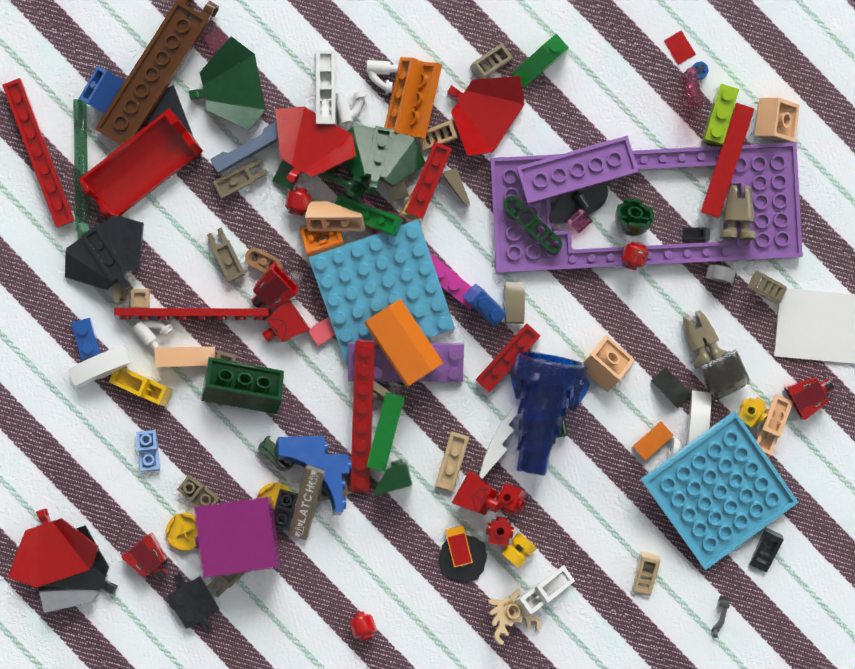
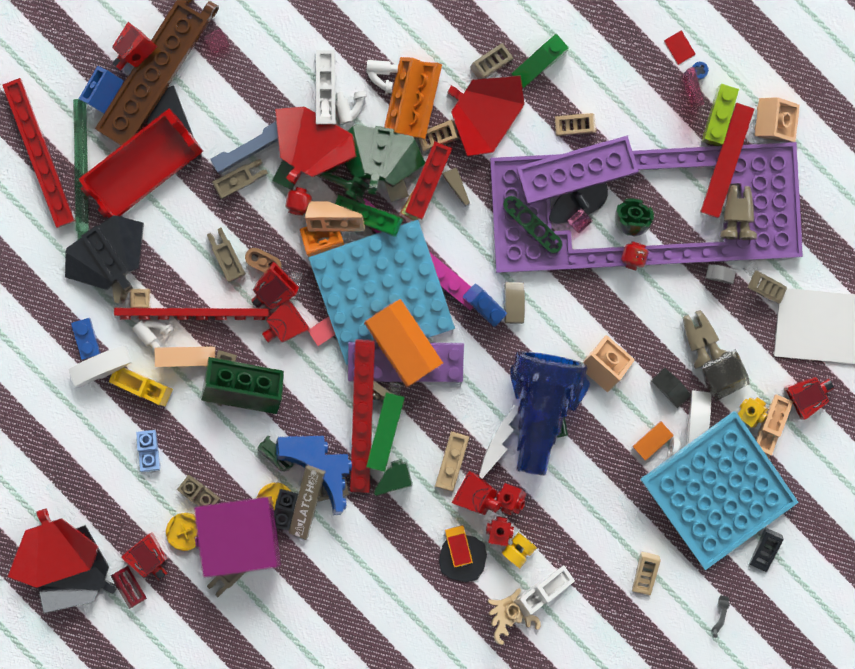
(124, 584): none -> dark red tile
(132, 47): none -> red torso
(193, 602): black plate -> none
(232, 85): dark green panel -> none
(362, 626): red head -> none
(505, 359): red plate -> none
(592, 124): none -> tan slope
(696, 233): black piece -> none

